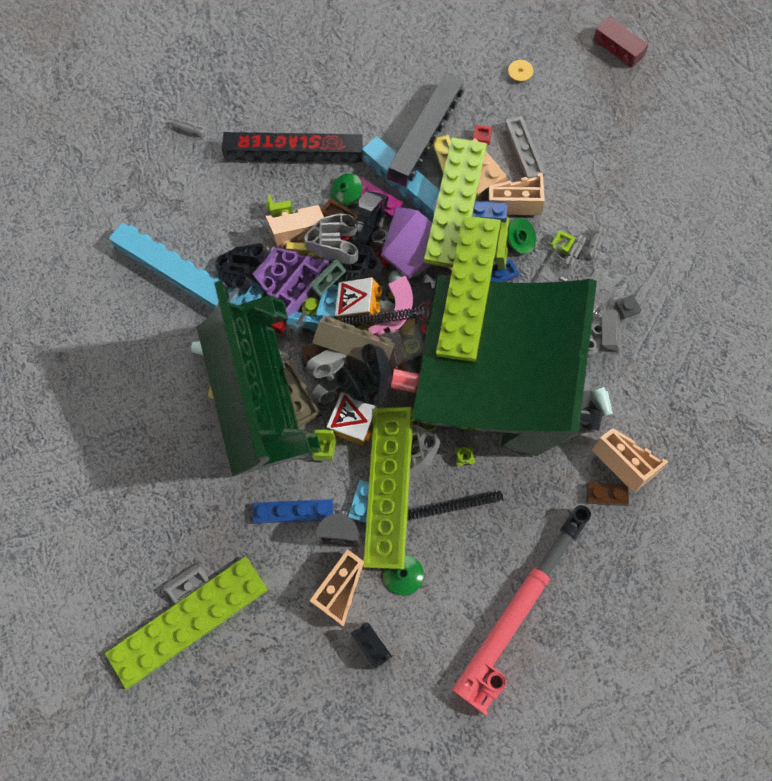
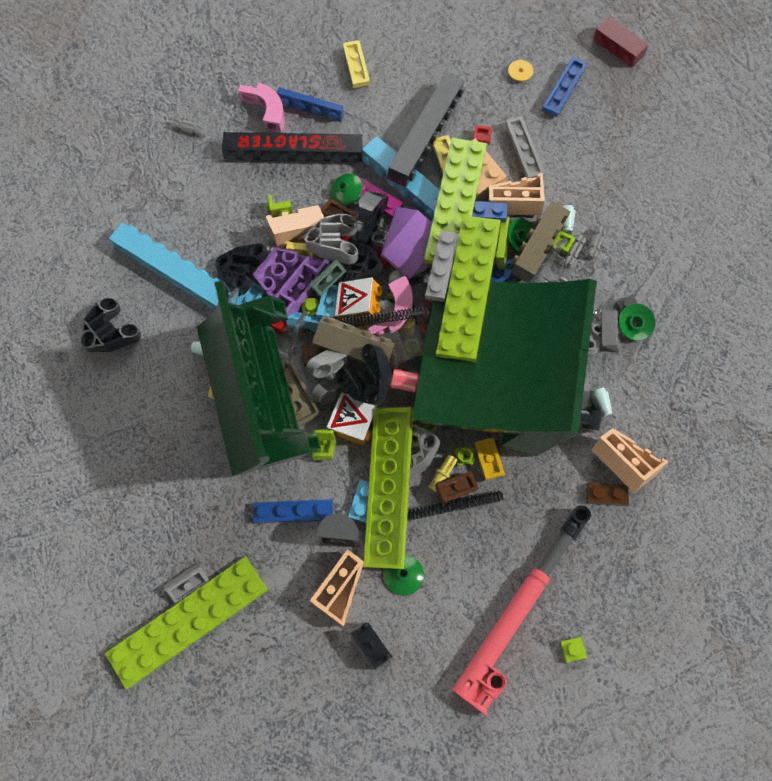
(98, 327): none -> black connector
(269, 99): none -> bright pink arch
(311, 104): none -> blue plate
(356, 64): none -> light yellow plate
(442, 266): none -> light grey plate
(444, 471): none -> light yellow axle
(456, 487): none -> reddish brown plate
(489, 459): none -> yellow plate
(539, 242): none -> dark tan wedge
(564, 87): none -> blue plate
(568, 224): none -> light aqua cone
(573, 649): none -> lime plate
(644, 318): none -> green dish

